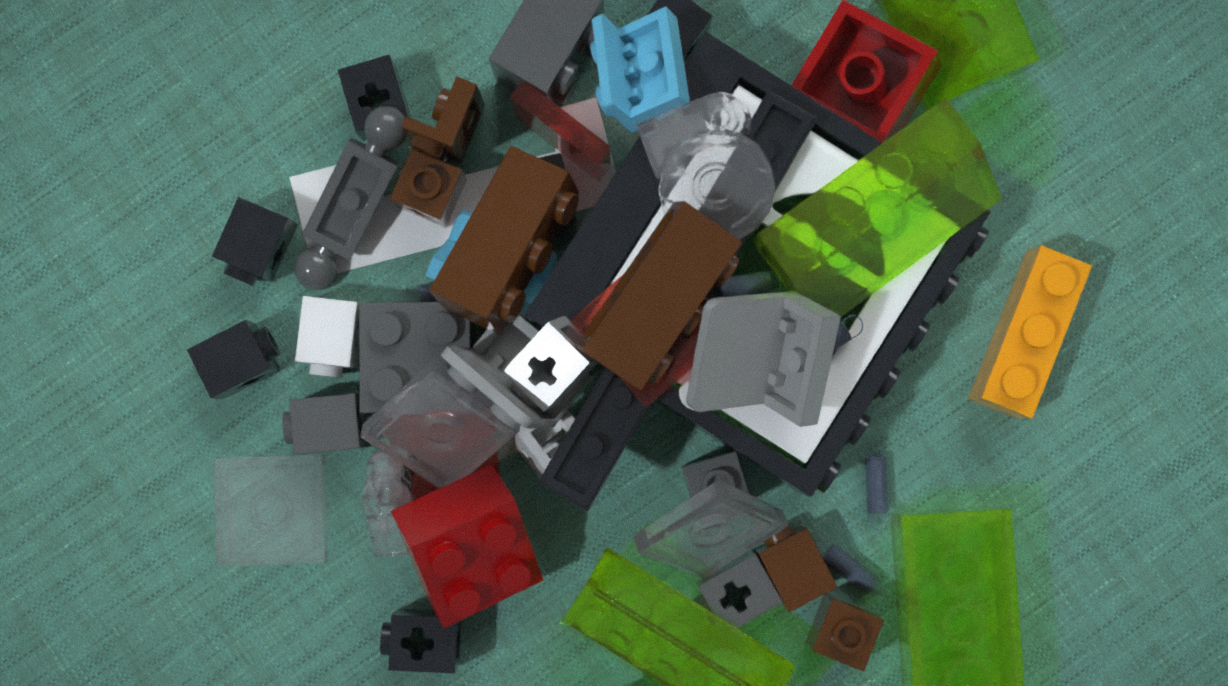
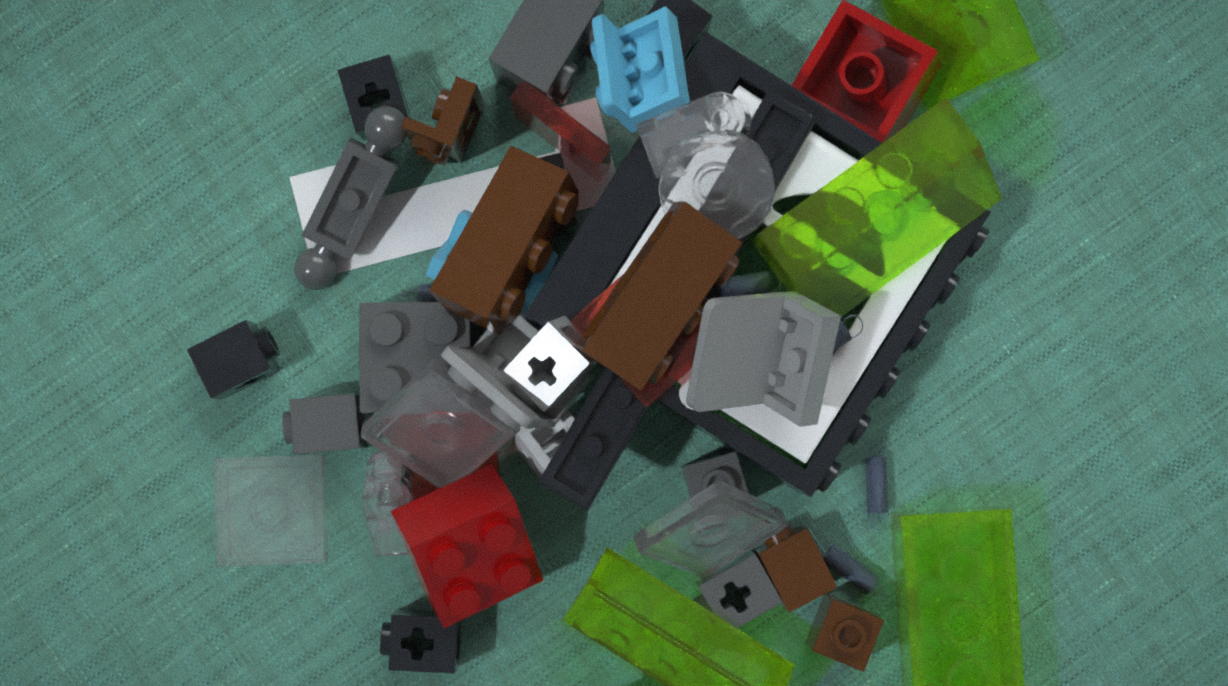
(253, 242): black brick -> none
(328, 335): white brick -> none
(428, 188): reddish brown brick -> none
(1030, 332): light orange brick -> none

